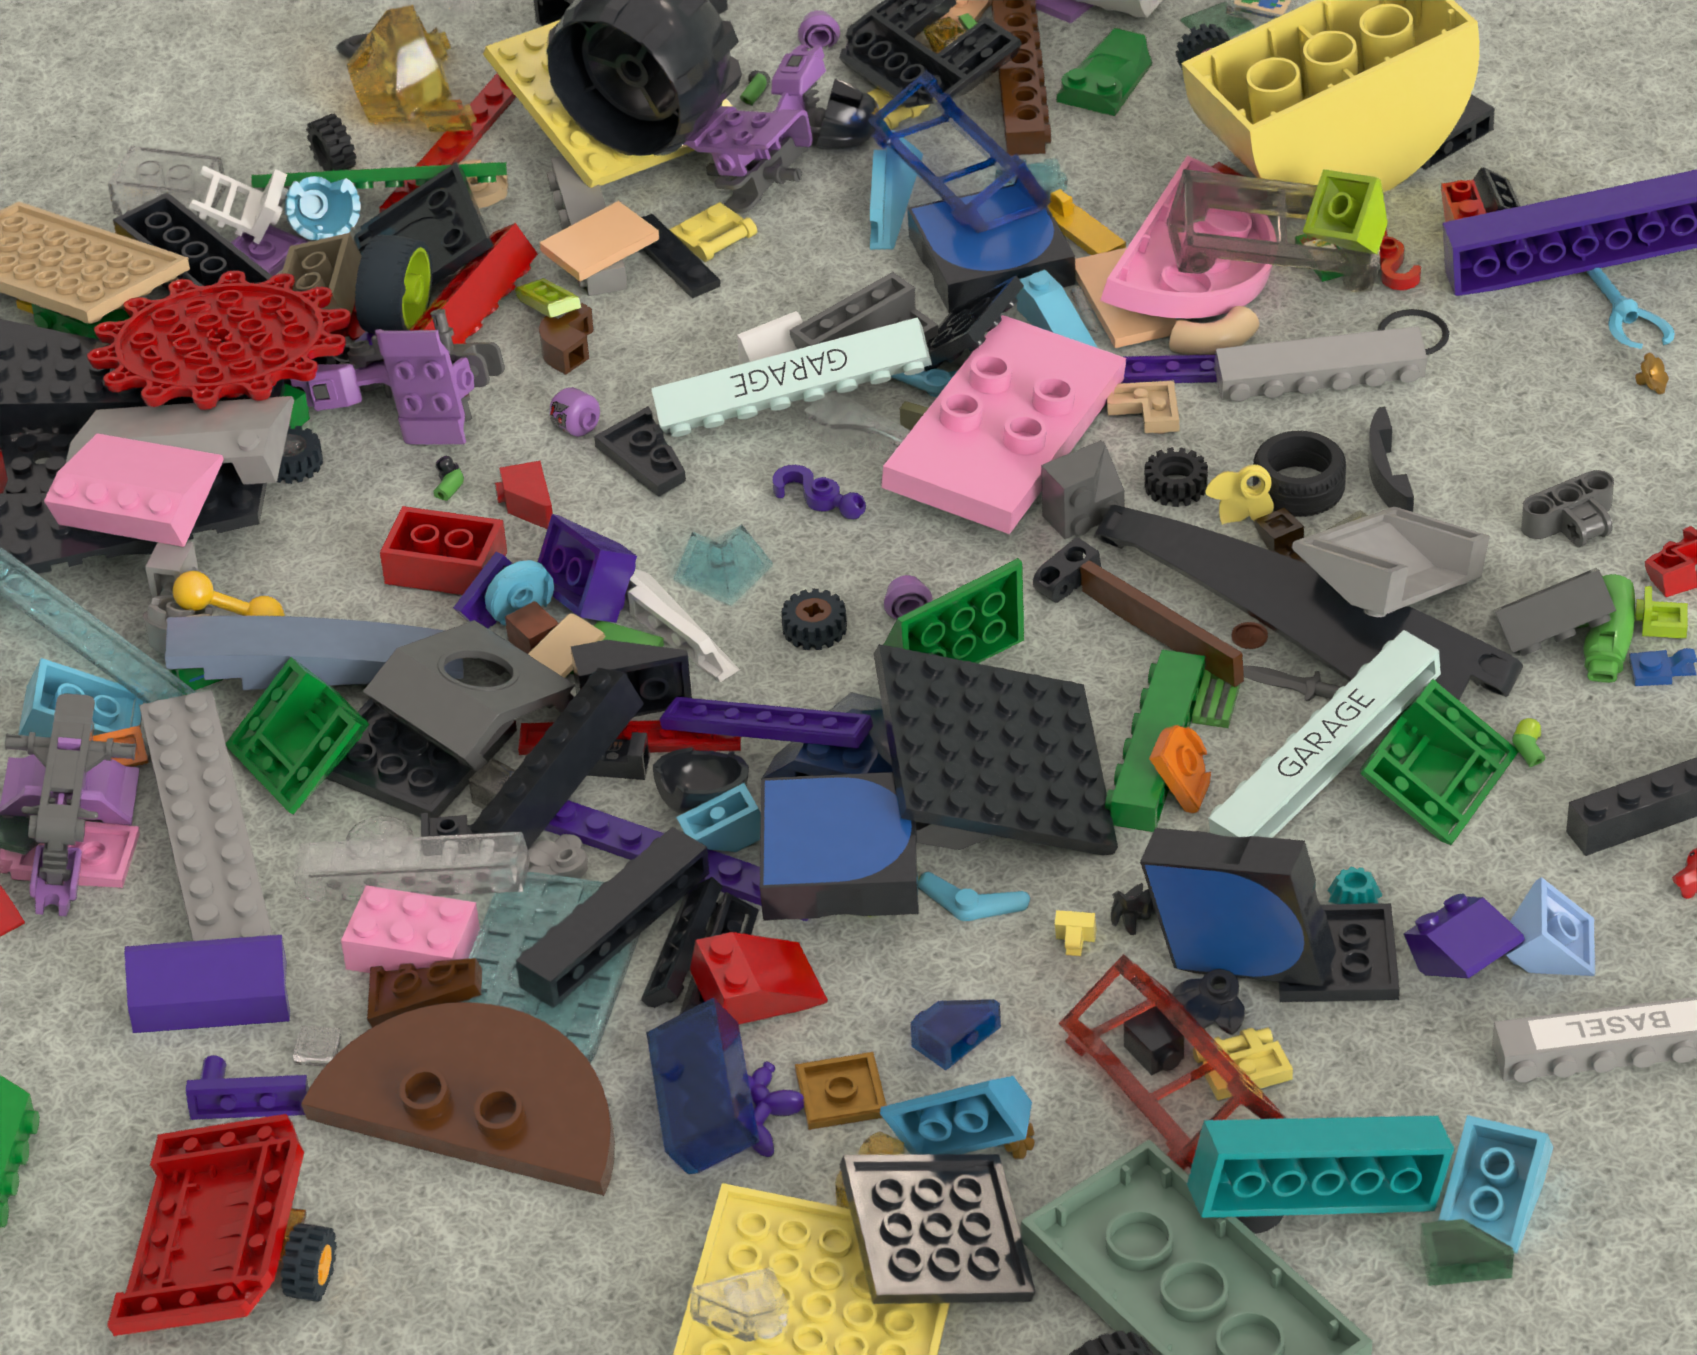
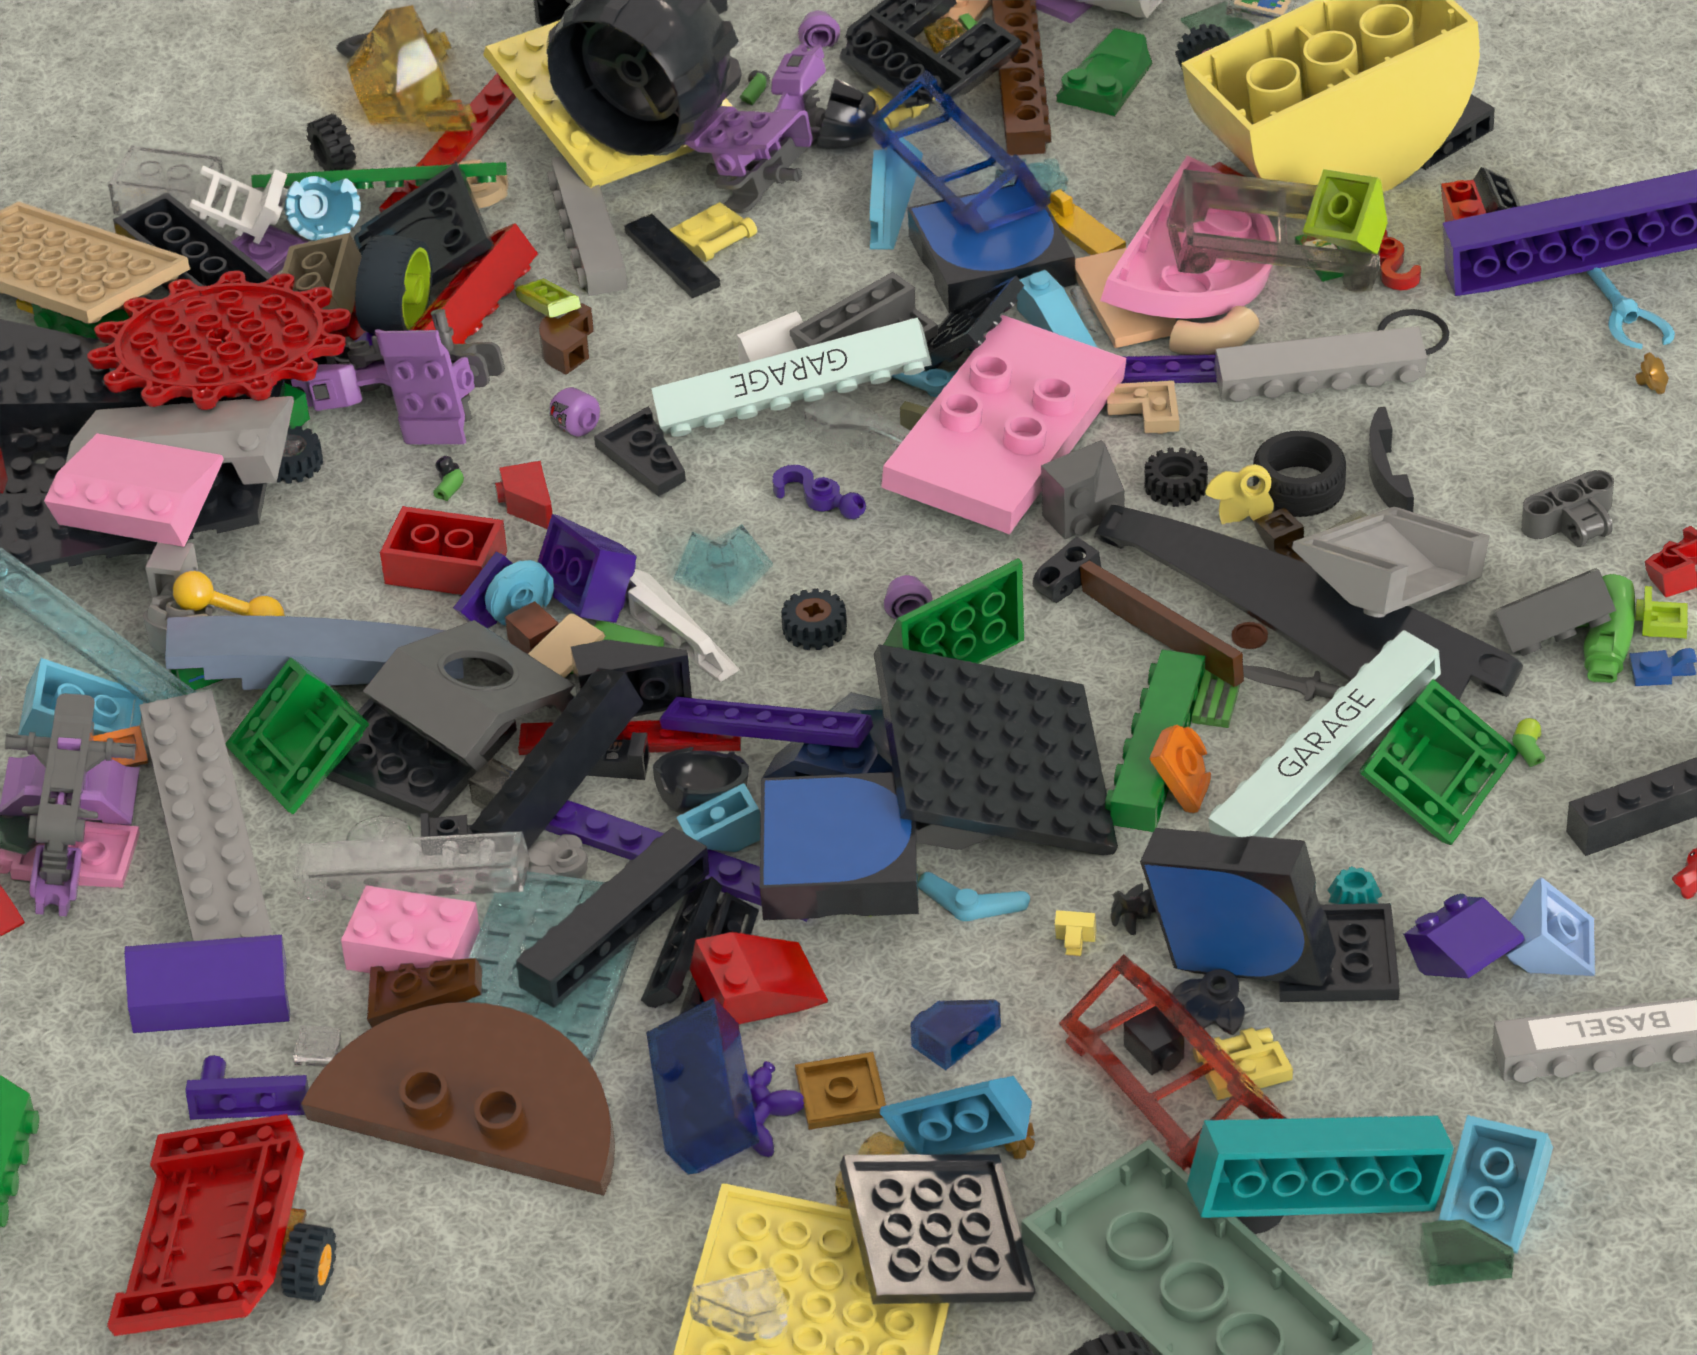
(599, 241): light nougat tile -> none

